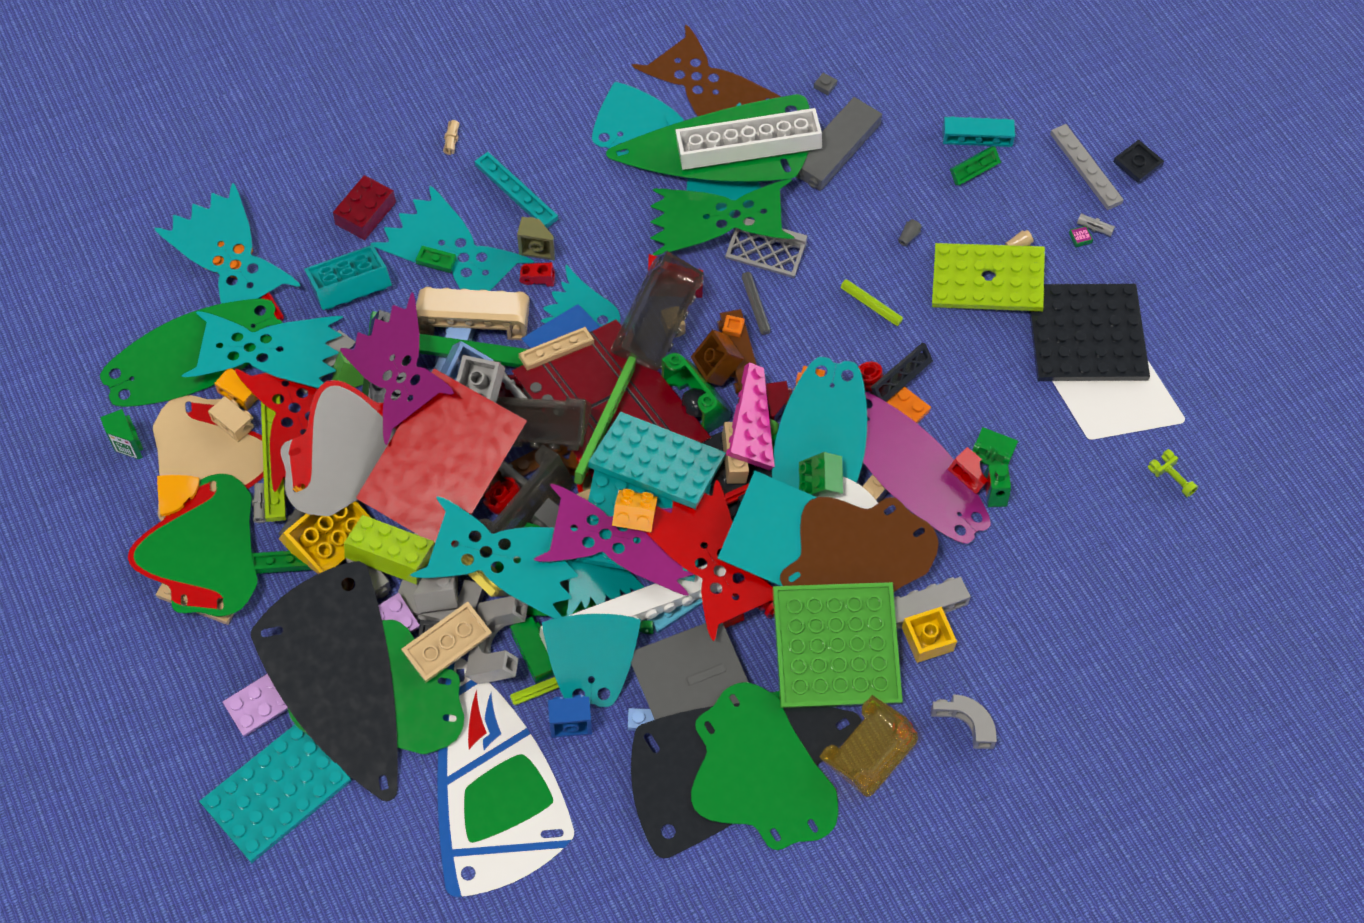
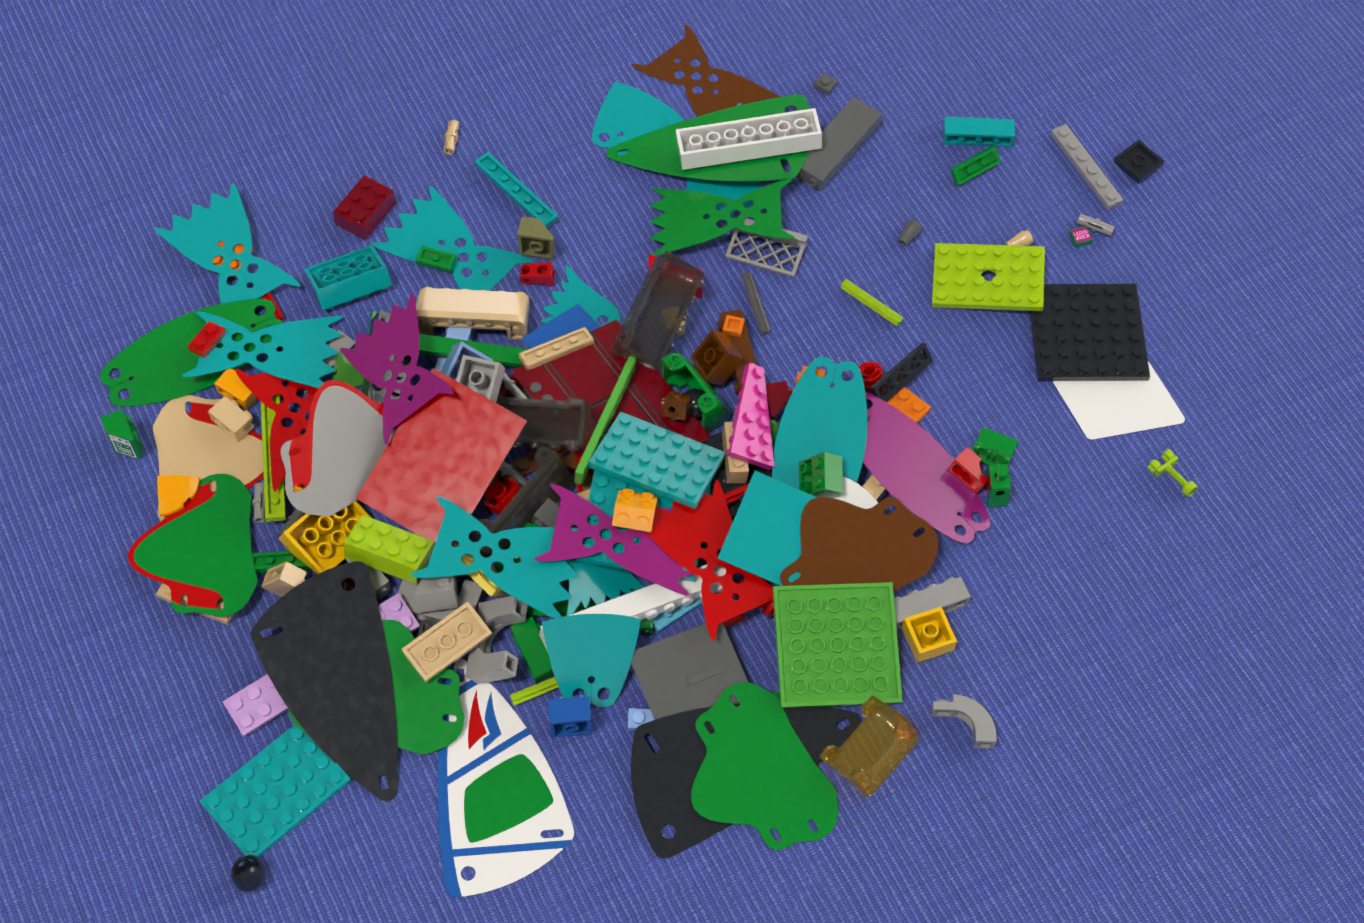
(206, 339): none -> red plate
(249, 875): none -> black helmet
(283, 578): none -> tan brick
(676, 405): none -> reddish brown brick

